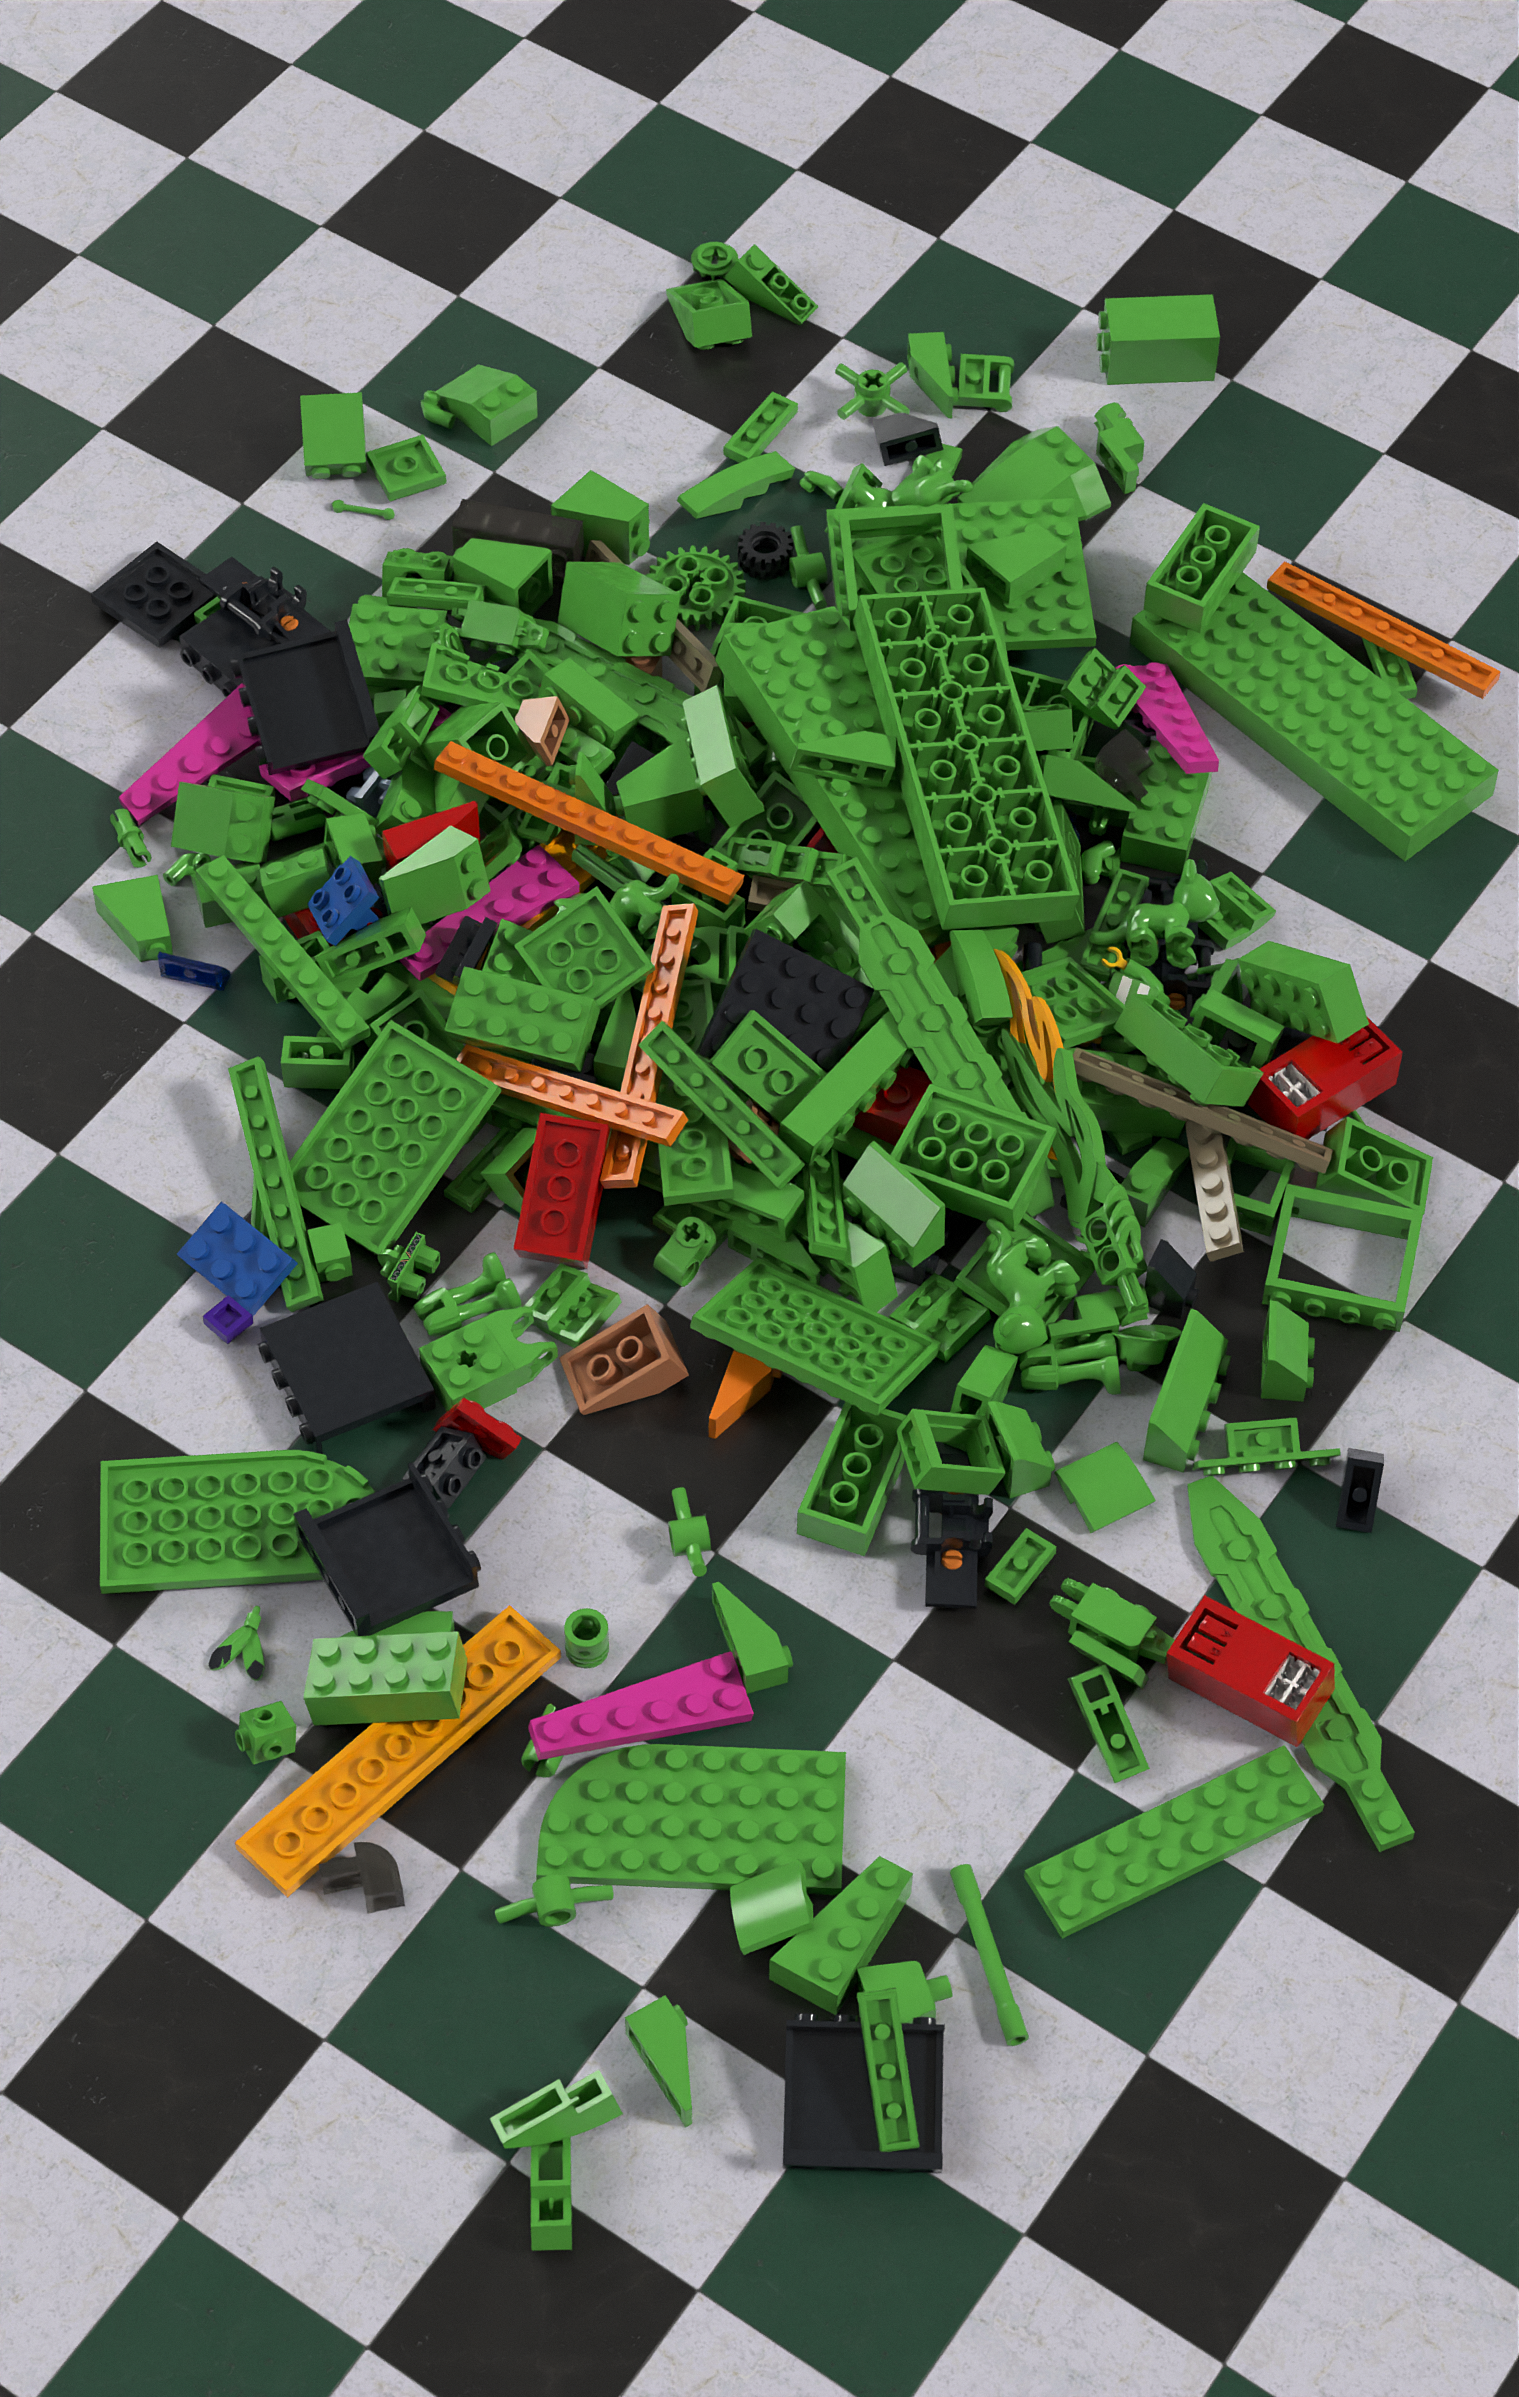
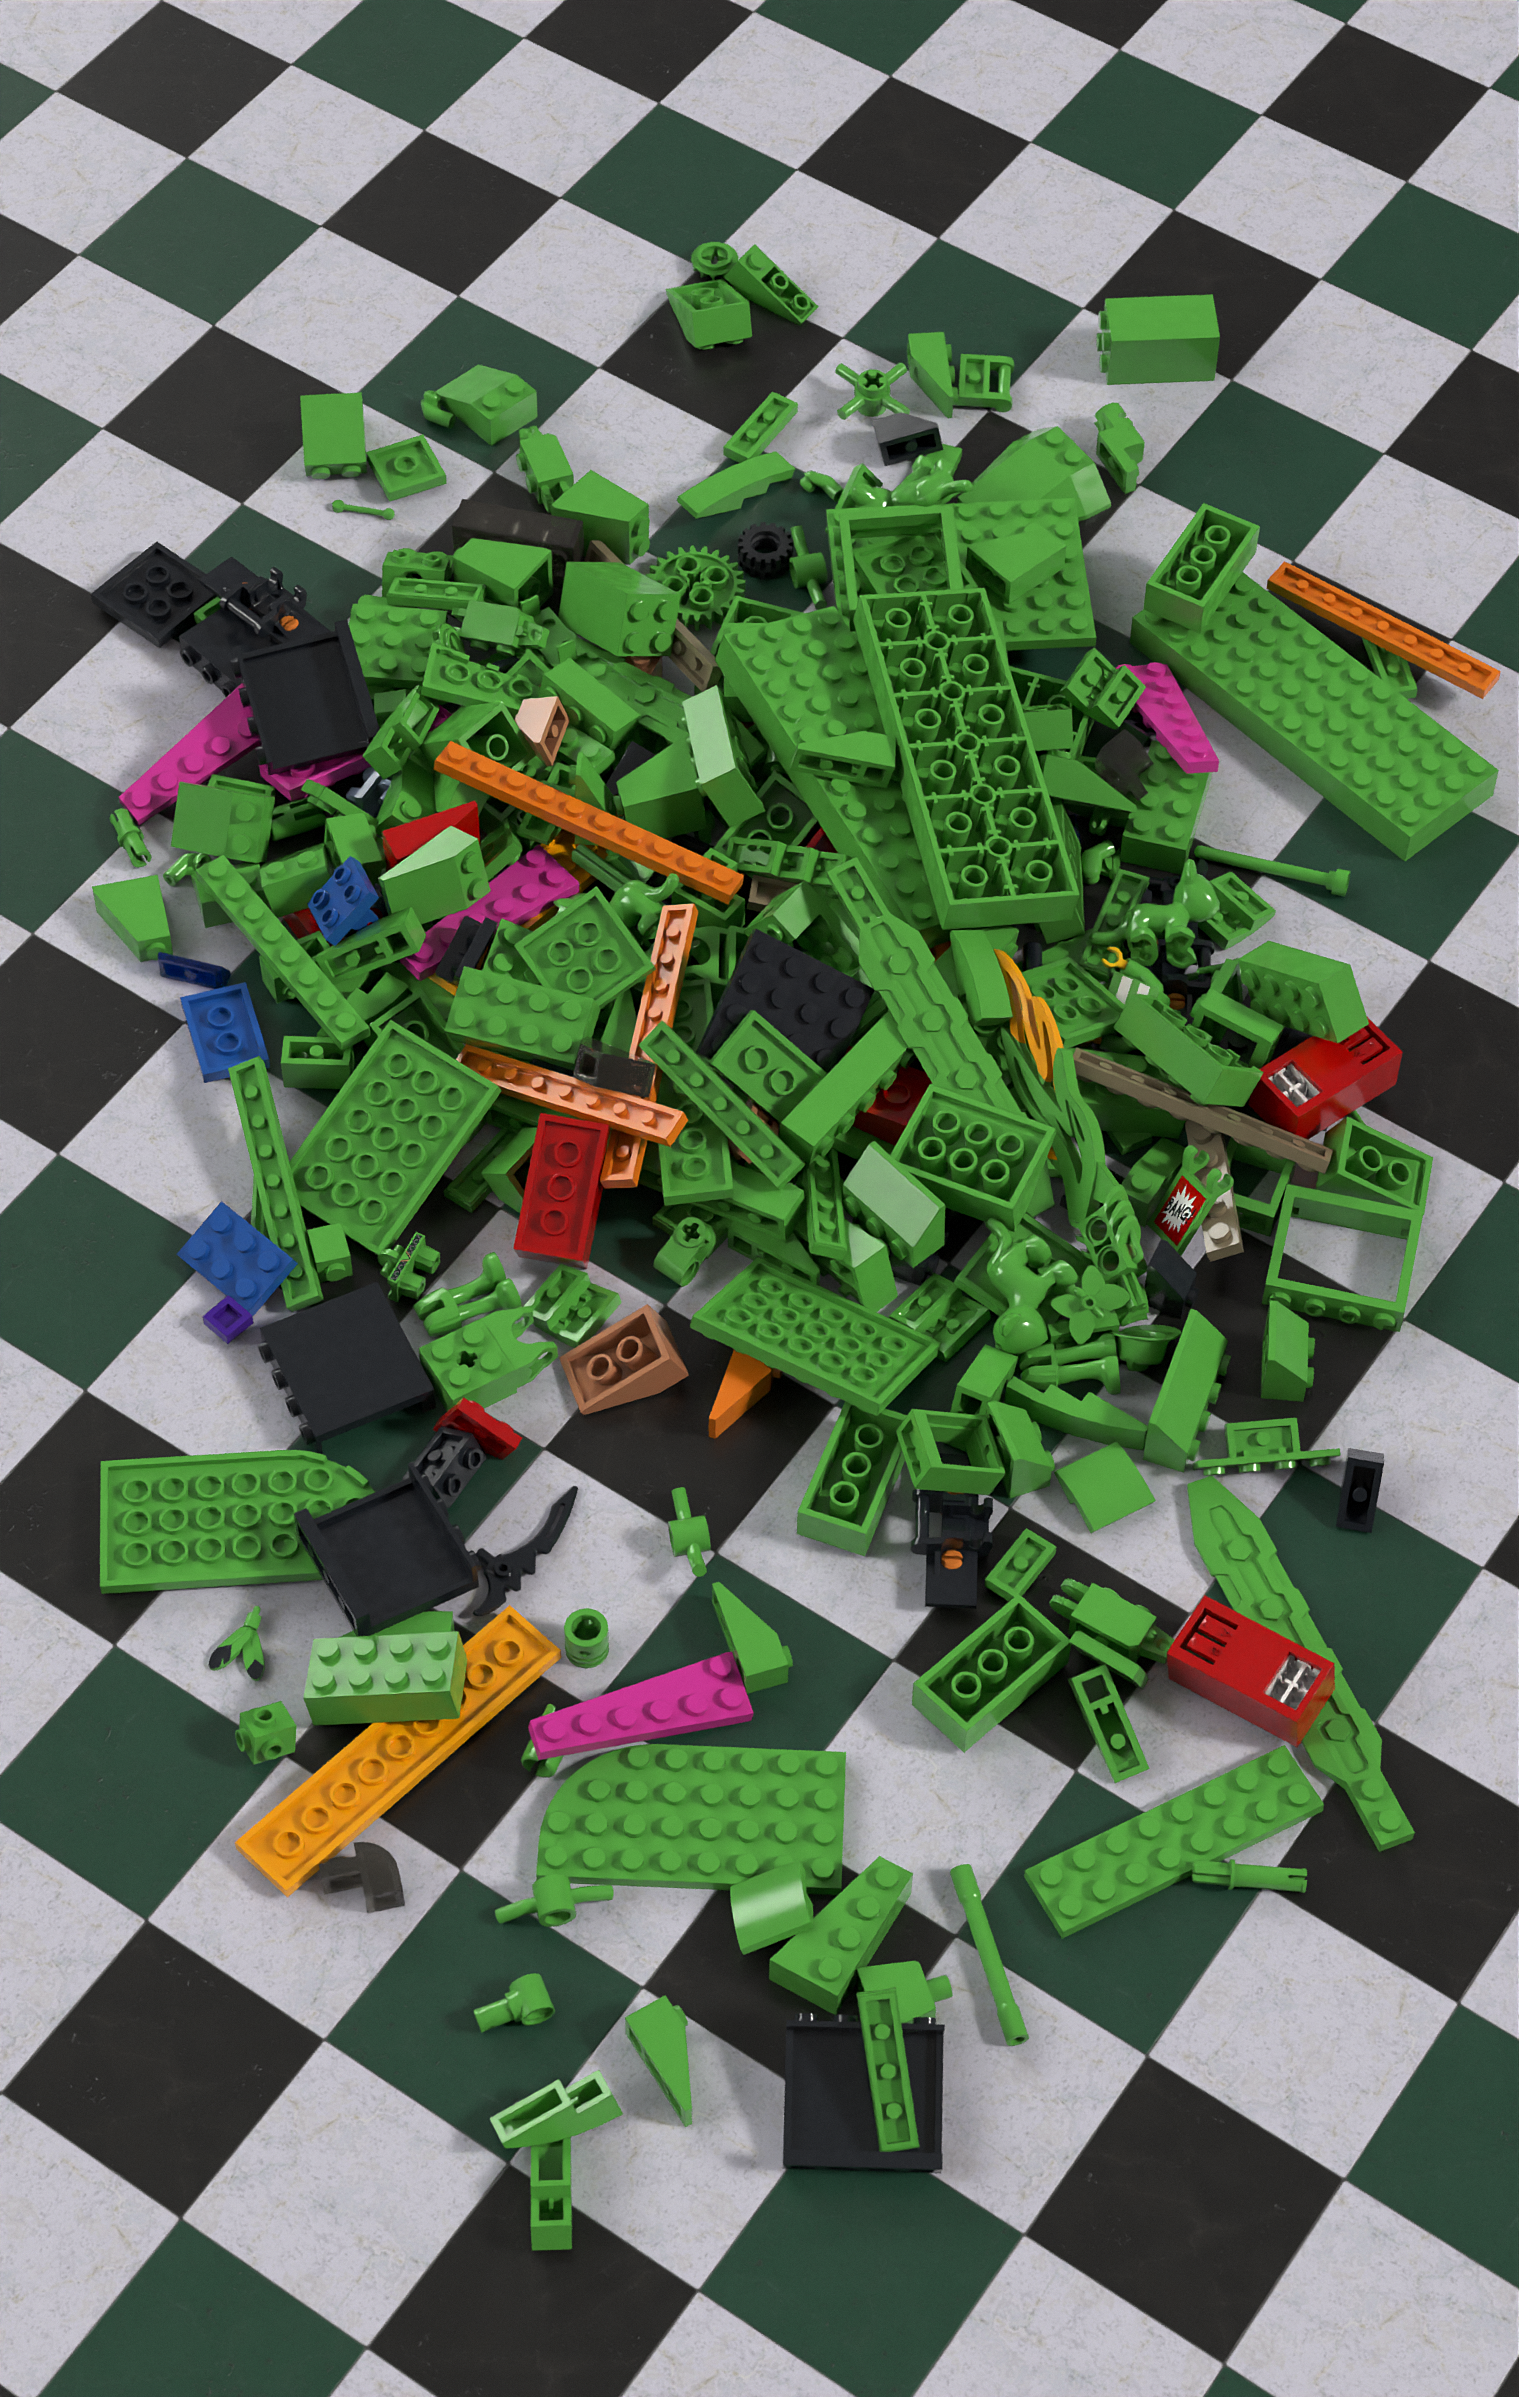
(223, 1030): none -> blue plate
(506, 1568): none -> black piece
(525, 2002): none -> bright green pin
(545, 466): none -> bright green hinge
(560, 642): none -> bright green piece
(613, 1068): none -> clear smoke slope
(991, 1673): none -> bright green brick
(1086, 1302): none -> bright green piece
(1087, 1419): none -> bright green slope
(1188, 1200): none -> flag
(1249, 1876): none -> bright green axle
(1336, 881): none -> bright green piece

